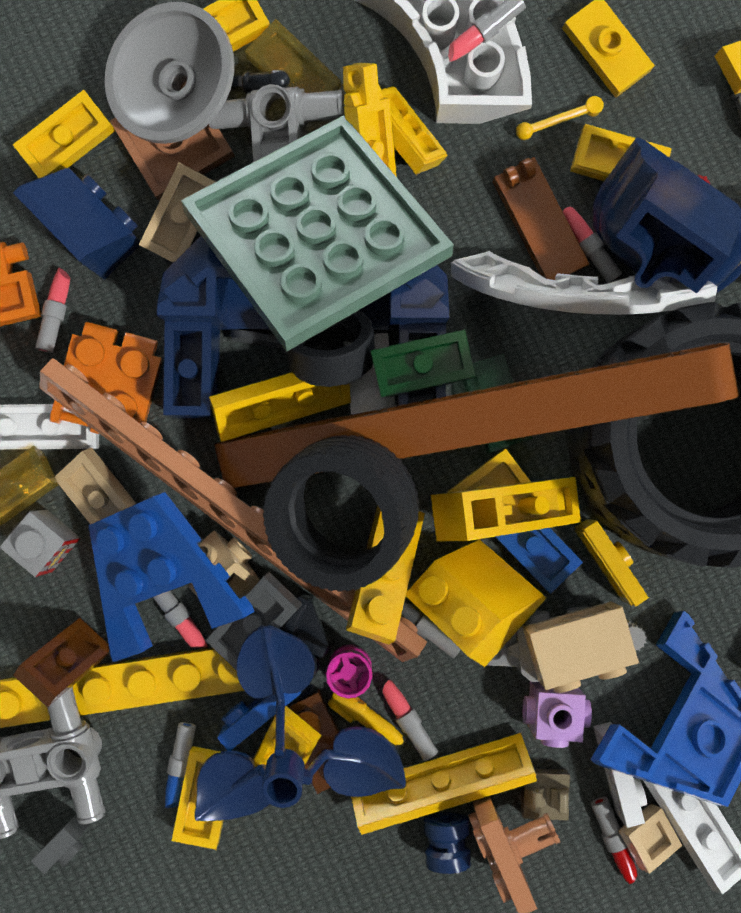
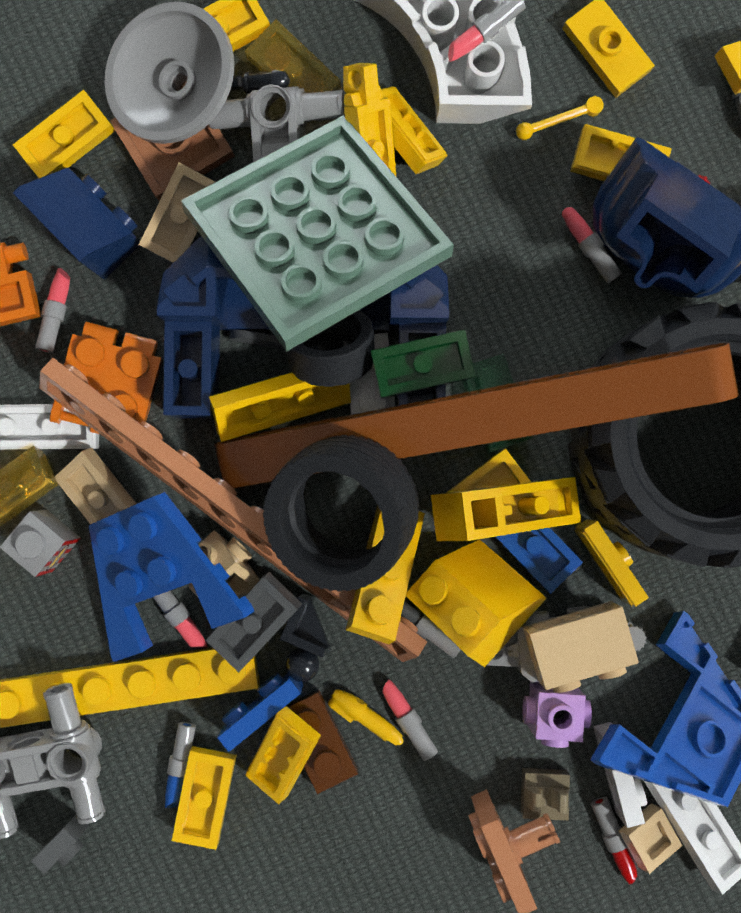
(62, 662): reddish brown plate -> none
(232, 784): dark blue plant -> none
(345, 677): dark pink wheel -> none
(447, 842): dark blue wheel -> none
(448, 783): yellow plate -> none
(539, 220): dark orange hinge -> none
(573, 293): white tile -> none

